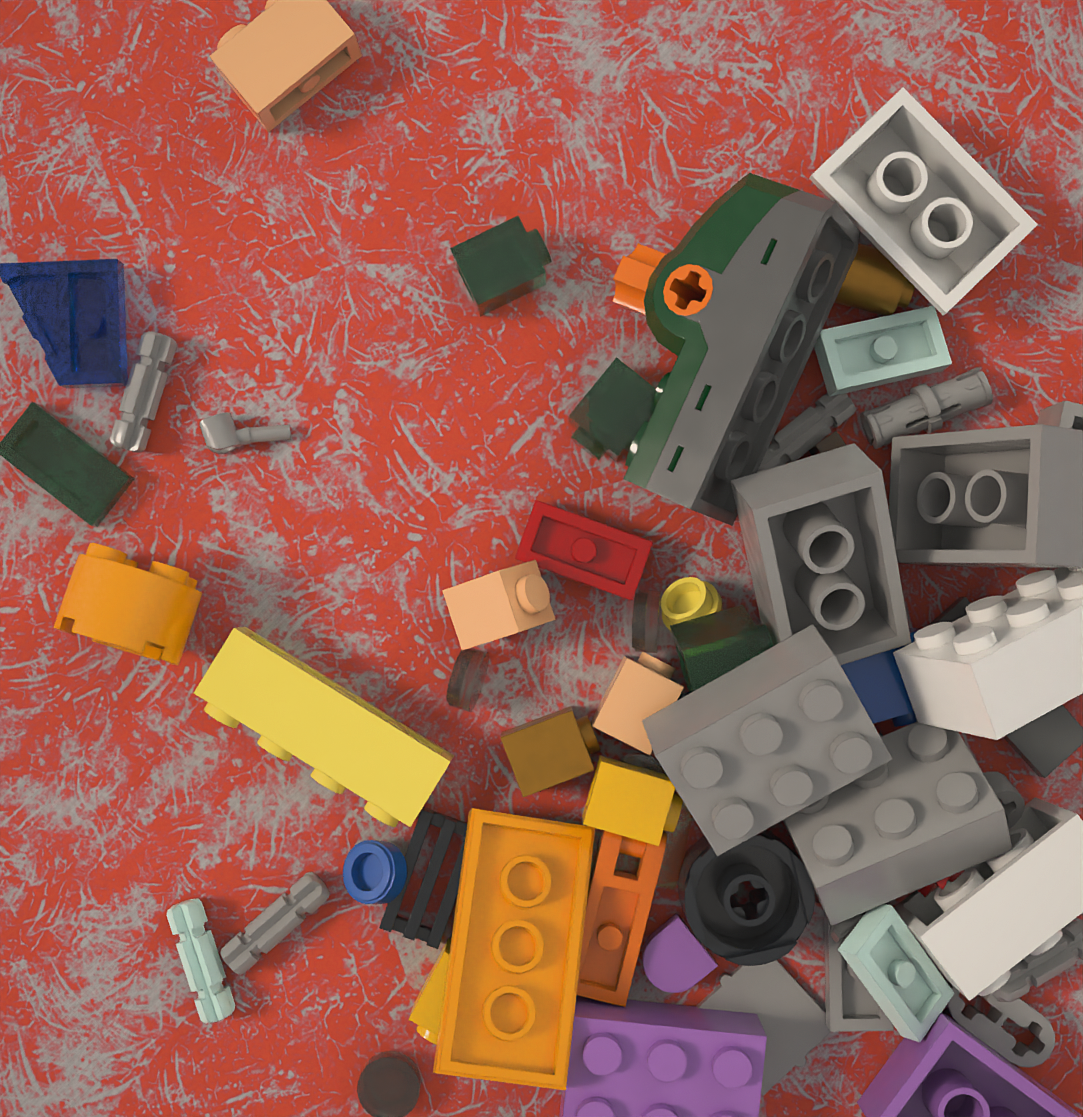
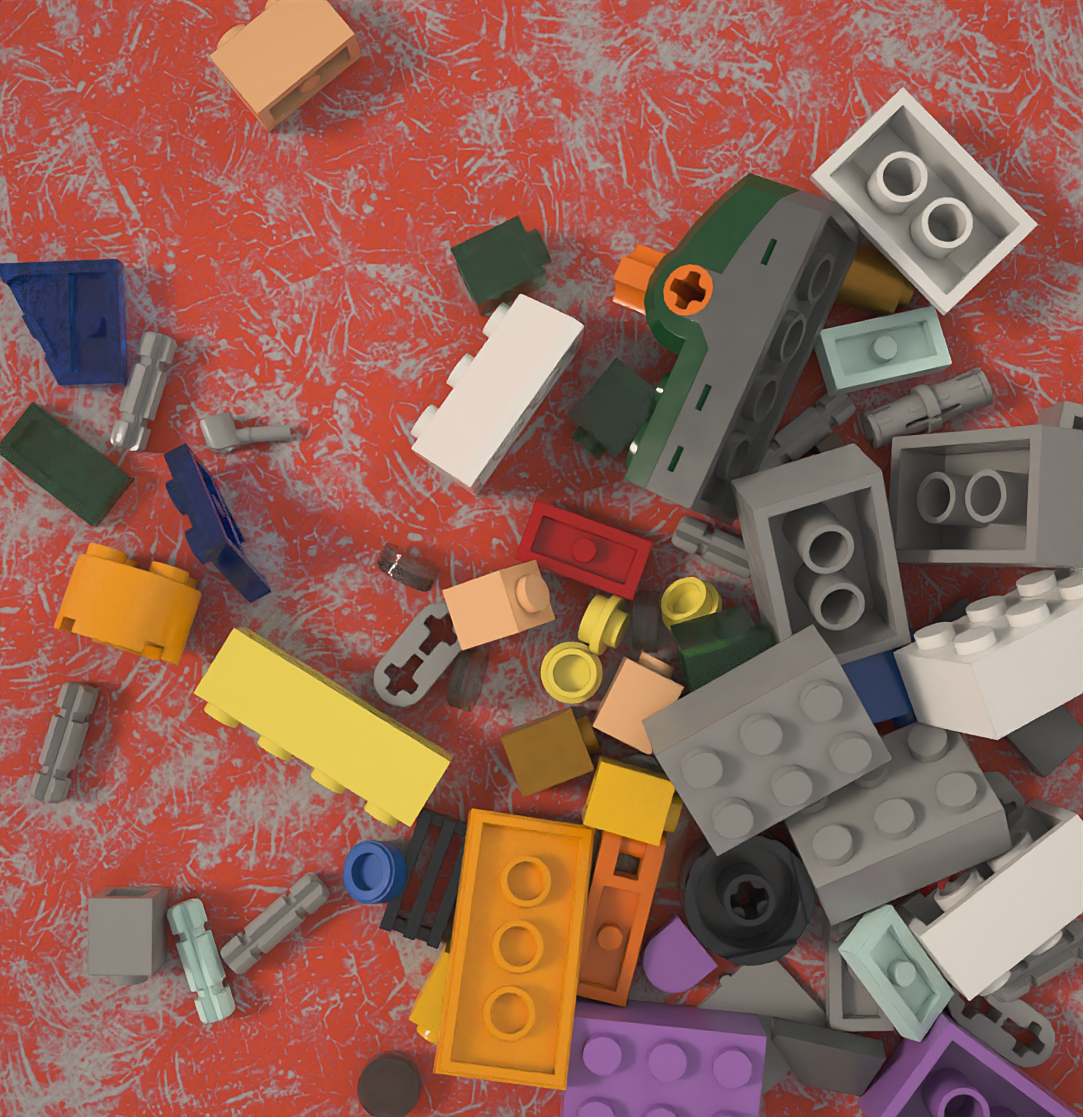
(63, 742): none -> light grey axle
(127, 933): none -> light grey brick
(214, 530): none -> clear blue wing
(405, 648): none -> light grey beam
(408, 567): none -> clear smoke tile
(497, 391): none -> white slope
(571, 672): none -> light yellow plate
(604, 623): none -> light yellow plate
(716, 546): none -> light grey axle
(828, 1056): none -> dark grey tile

